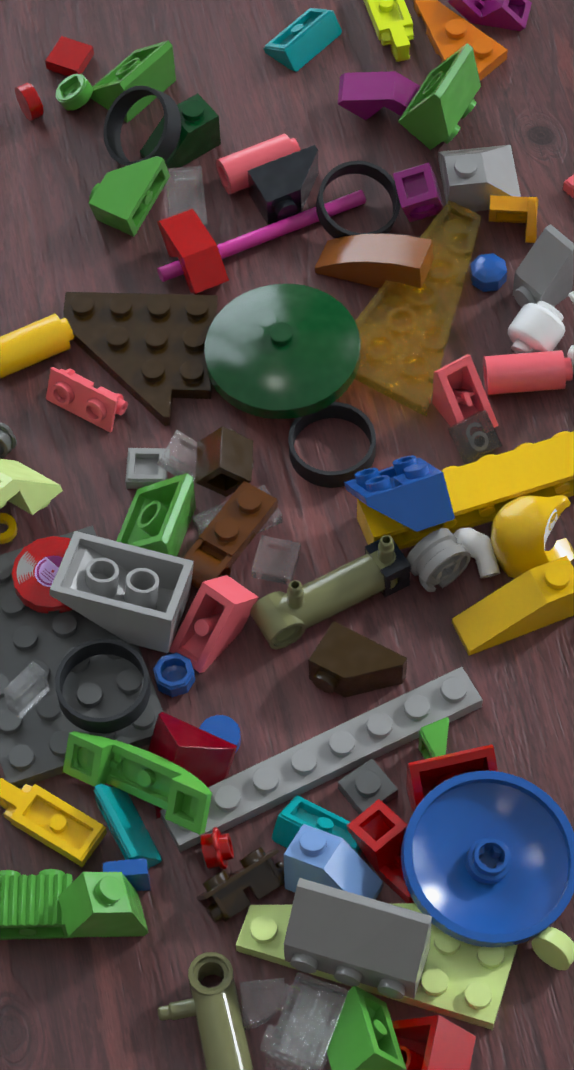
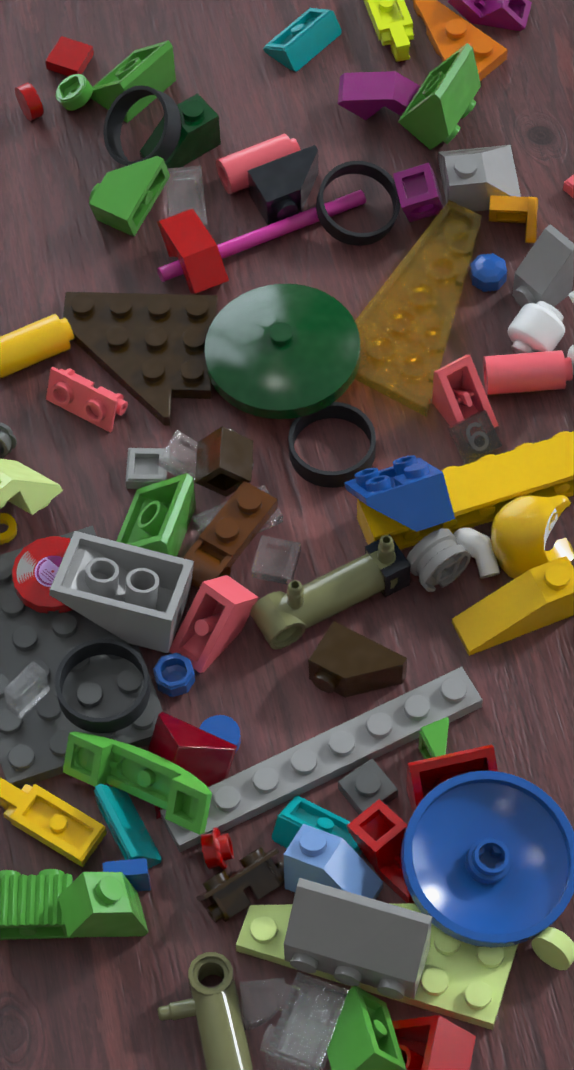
(377, 258): dark orange slope -> none

